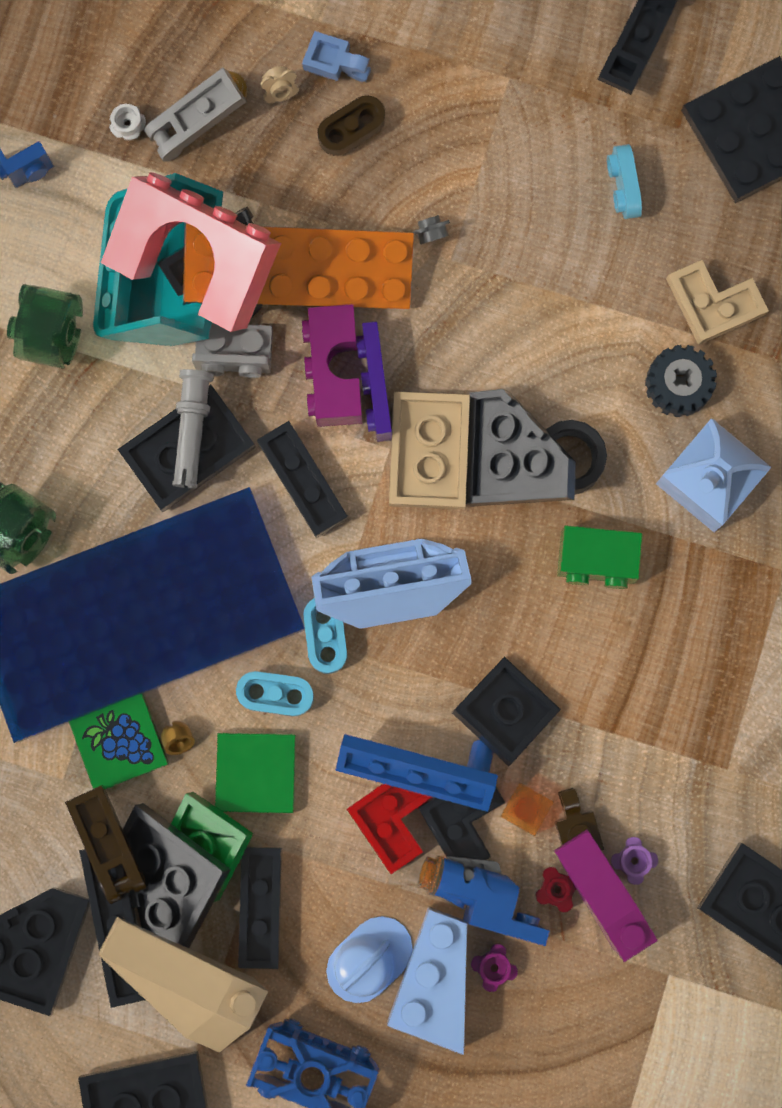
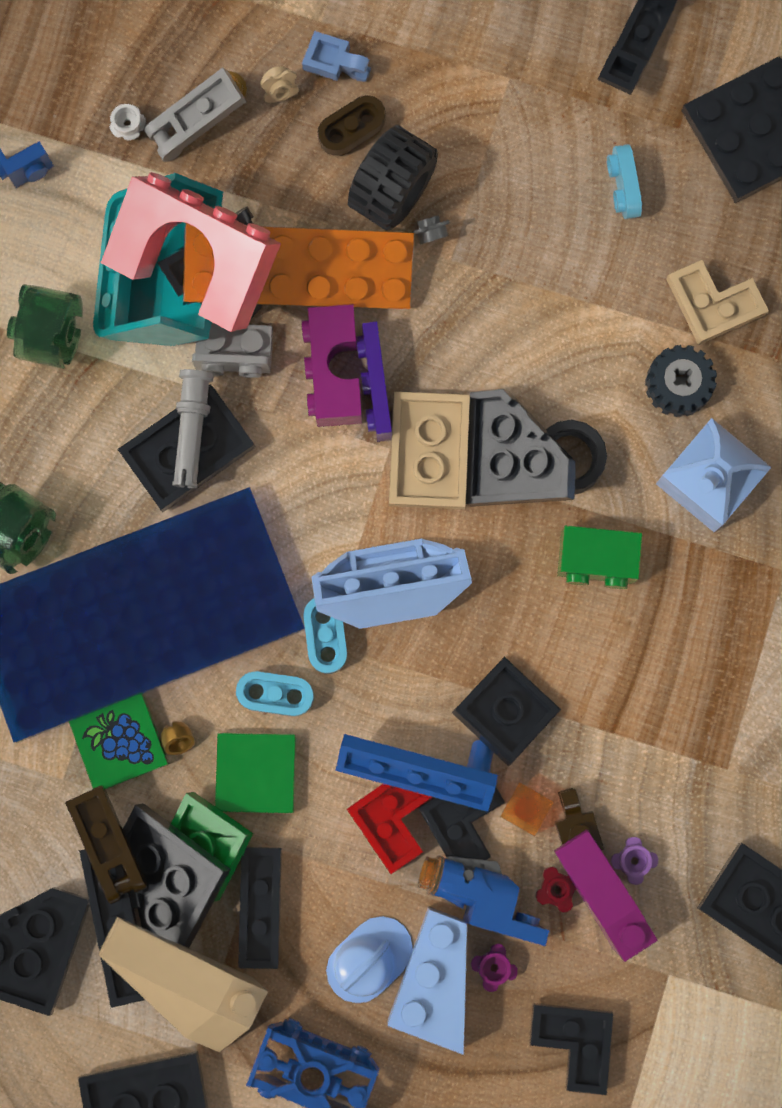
(302, 479): black plate -> none
(392, 177): none -> black tyre
(584, 1035): none -> black plate

